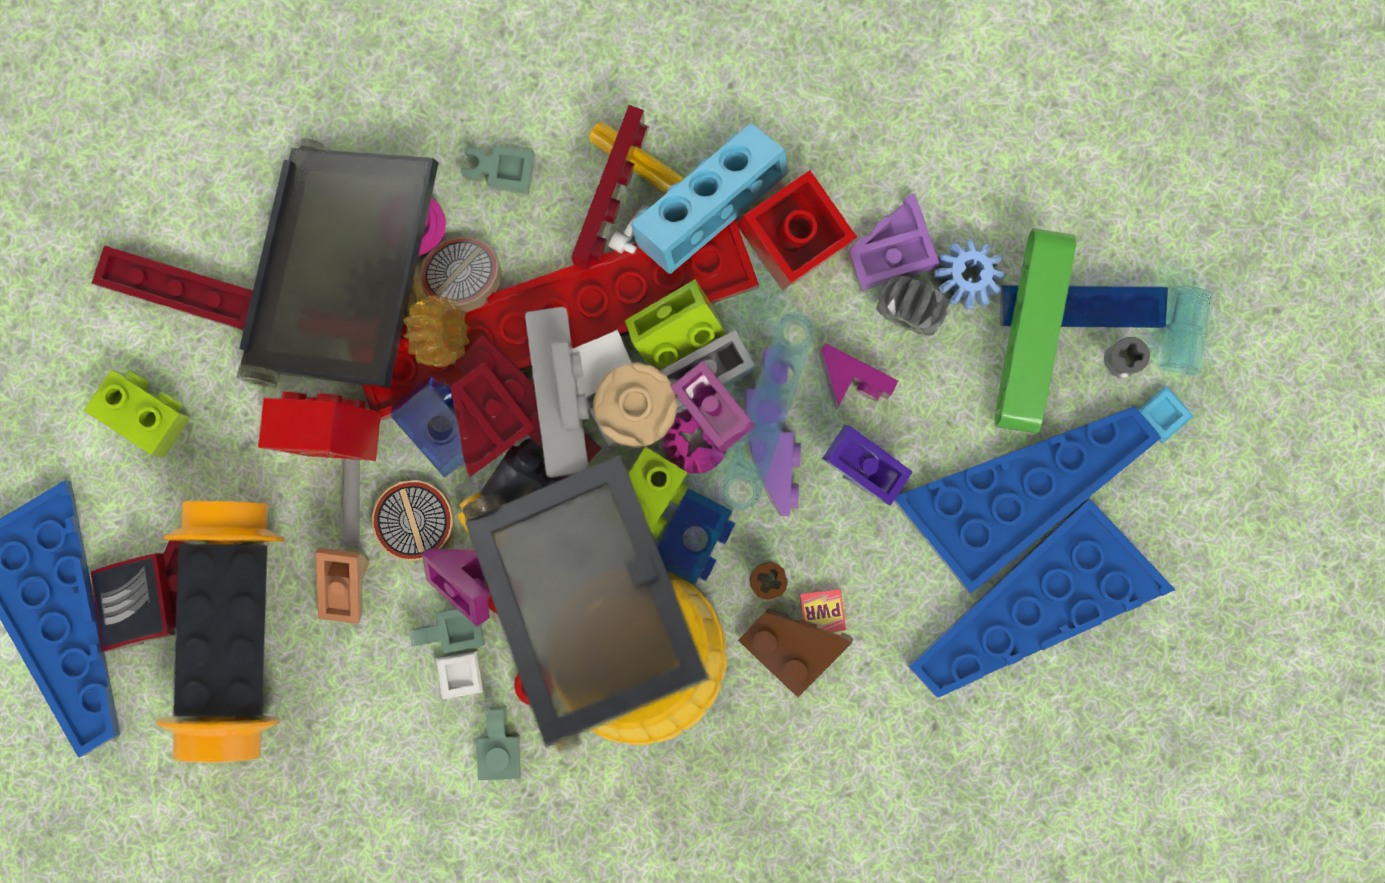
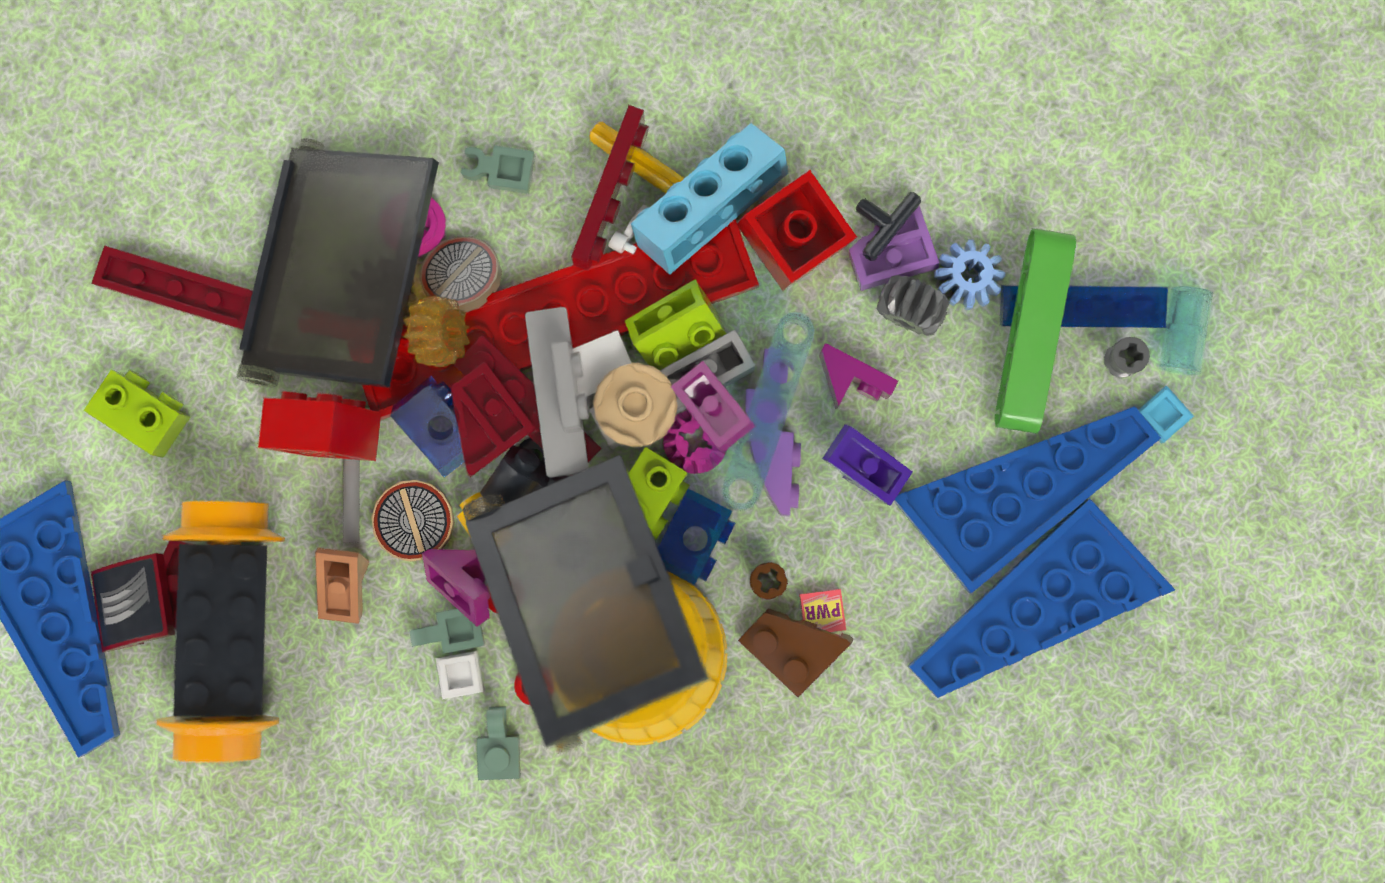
(888, 224): none -> black piece

